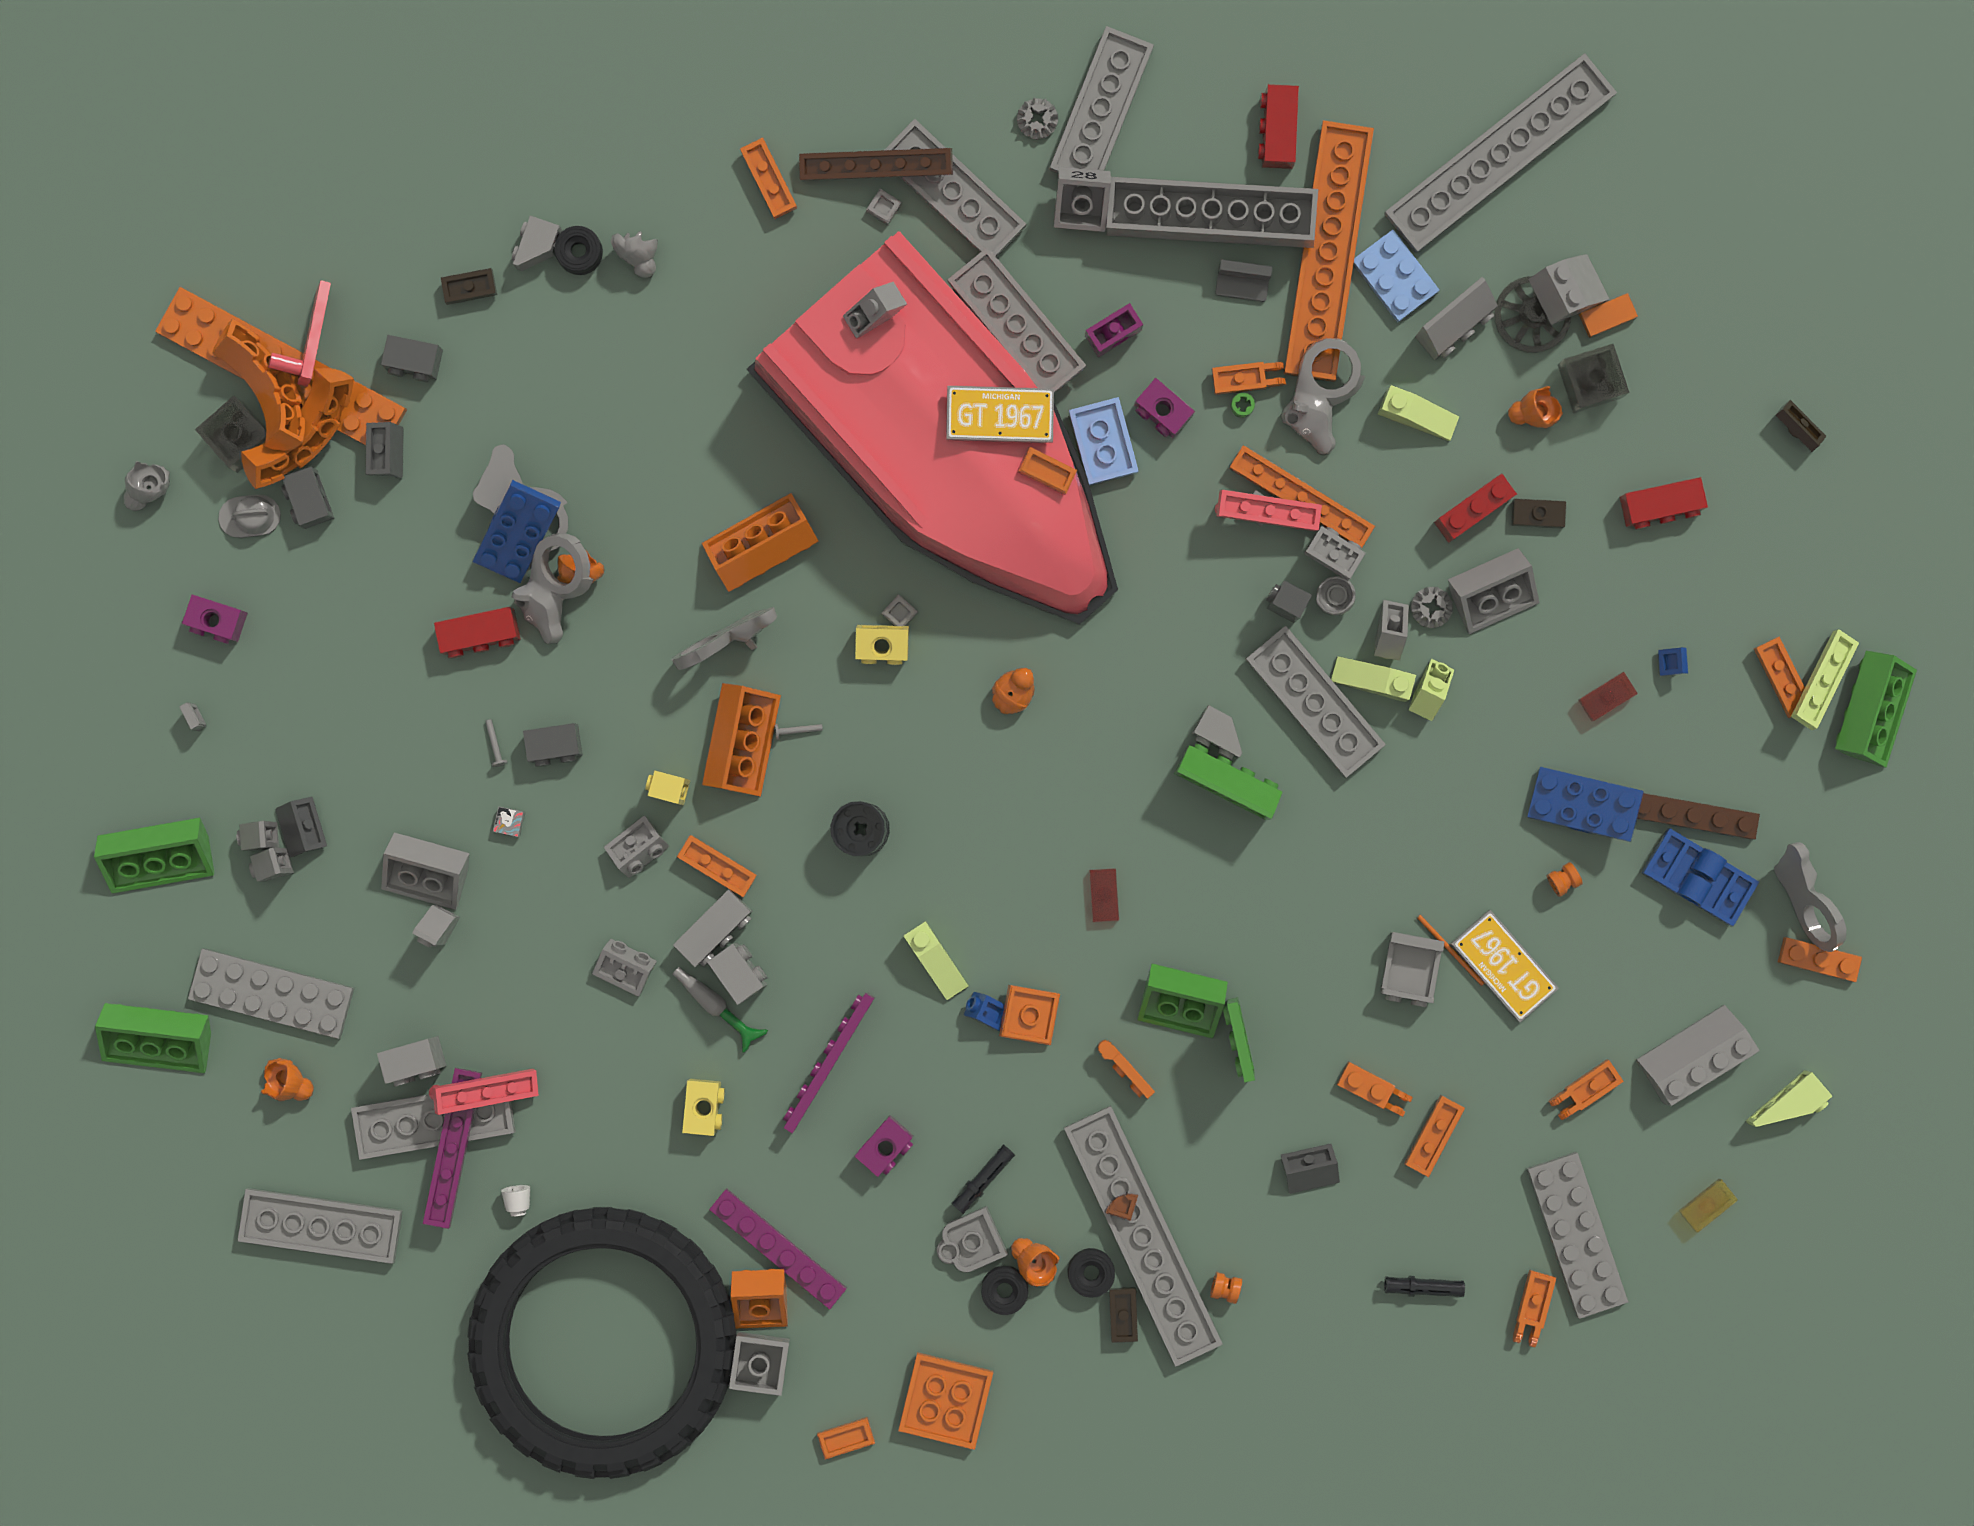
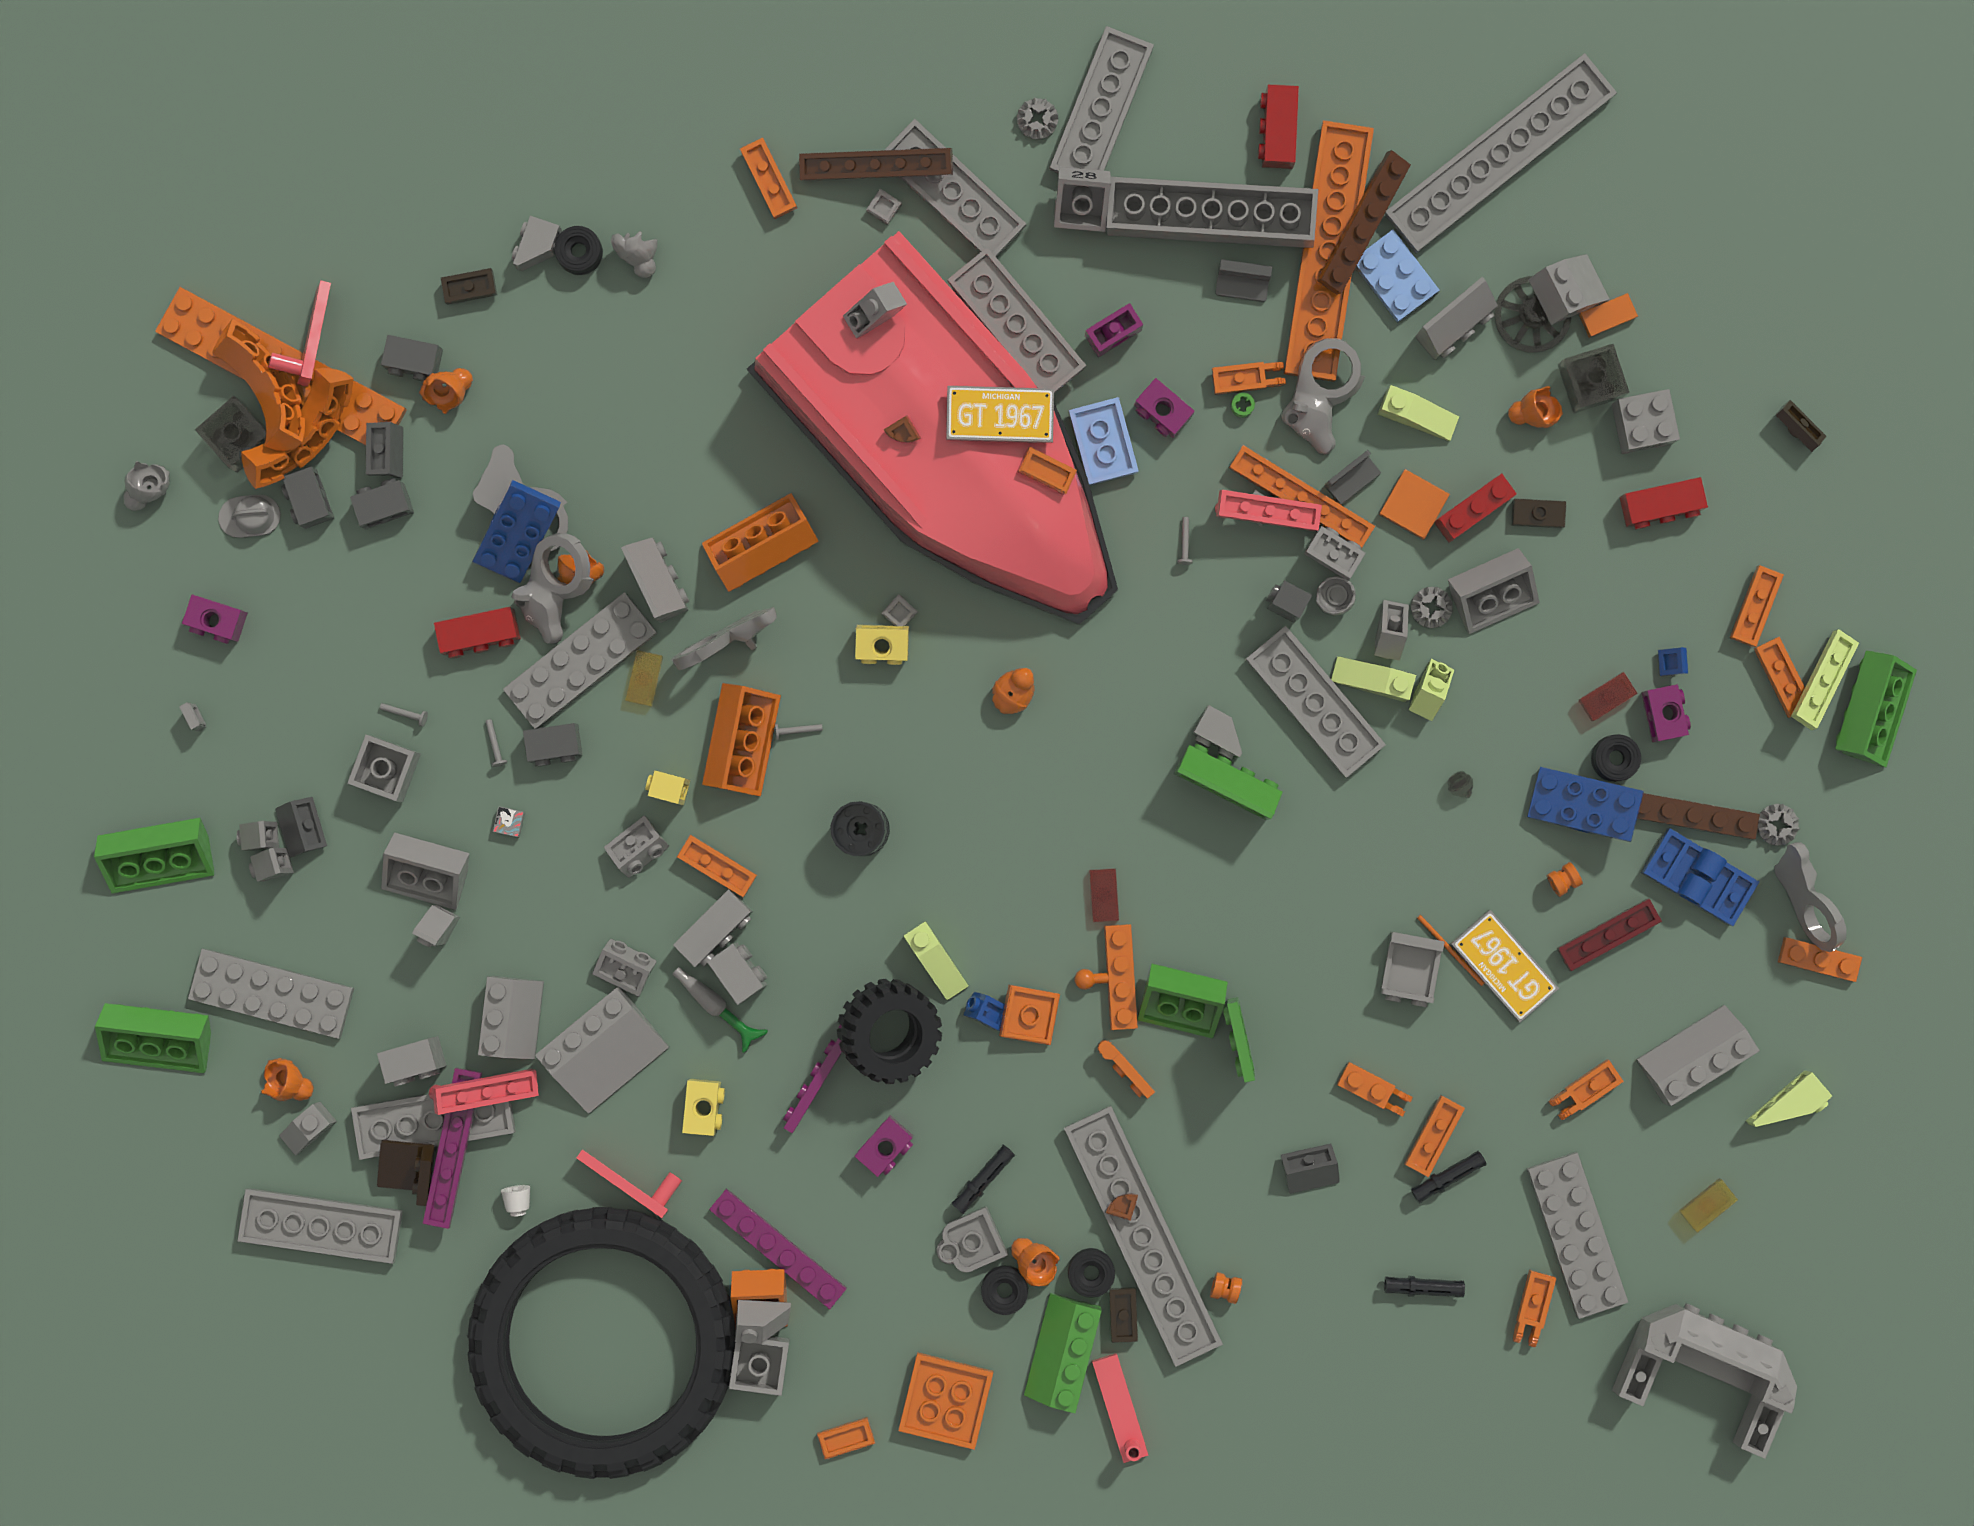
(307, 1127): none -> light grey slope
(381, 503): none -> dark grey brick
(384, 768): none -> light grey brick
(406, 1167): none -> dark brown bracket
(421, 718): none -> light grey pin
(446, 396): none -> orange piece
(510, 1017): none -> light grey slope
(580, 661): none -> light grey plate
(602, 1050): none -> light grey slope
(644, 678): none -> clear yellow plate
(655, 1203): none -> coral piece
(656, 579): none -> light grey slope
(760, 1320): none -> light grey slope
(902, 431): none -> dark orange tile
(911, 1053): none -> black tyre
(1062, 1352): none -> bright green slope
(1118, 977): none -> orange plate
(1120, 1408): none -> coral piece
(1185, 538): none -> light grey pin
(1352, 478): none -> dark grey panel
(1364, 222): none -> reddish brown plate
(1414, 504): none -> orange tile
(1444, 1179): none -> black pin
(1460, 784): none -> clear smoke plate
(1601, 761): none -> black tyre
(1609, 934): none -> dark red plate
(1645, 421): none -> light grey brick
(1660, 727): none -> magenta brick
(1720, 1352): none -> light grey wedge
(1756, 606): none -> orange plate
(1768, 831): none -> light grey gear

